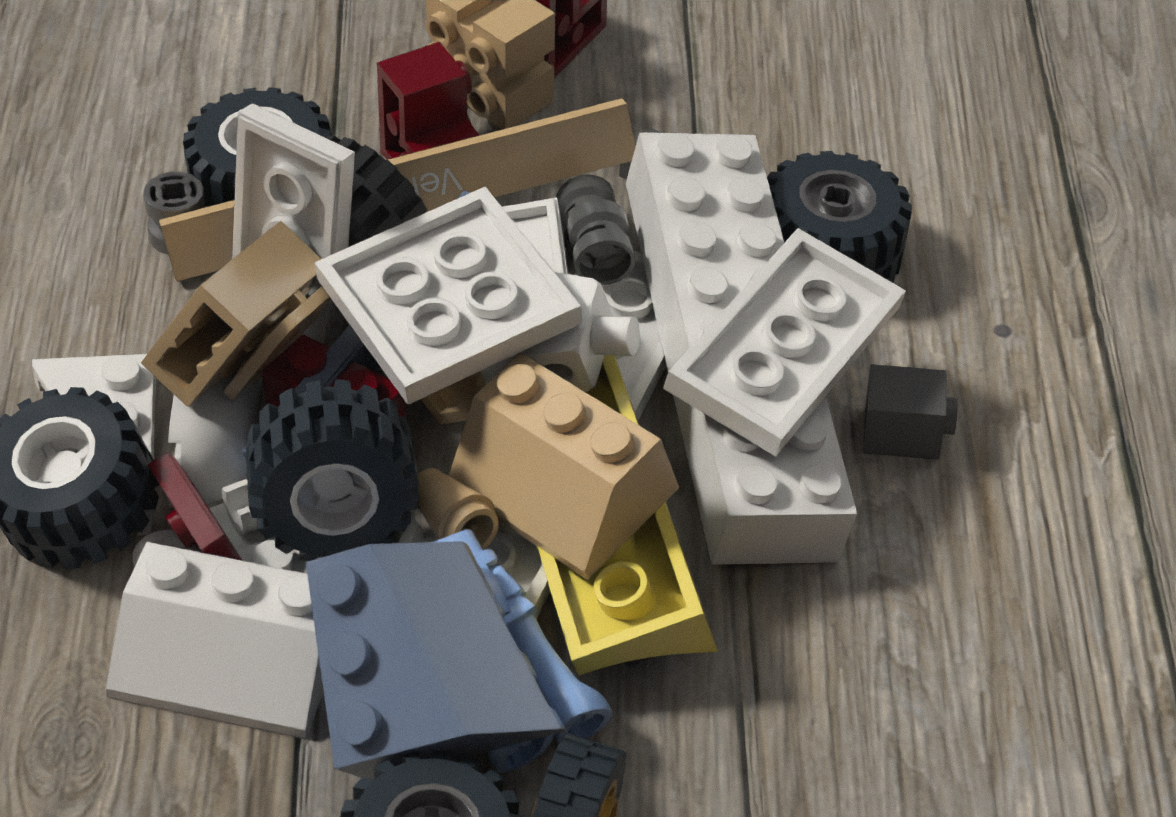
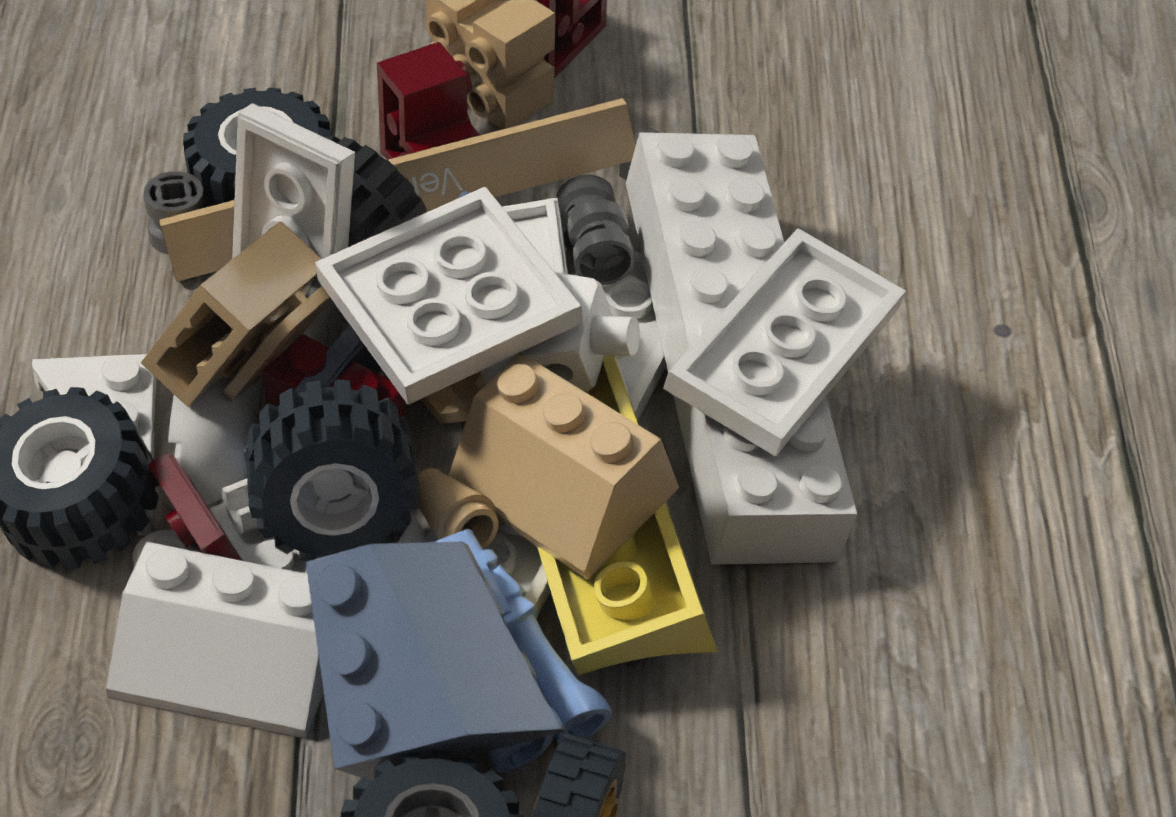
(845, 206): black wheel -> none
(907, 412): dark grey brick -> none

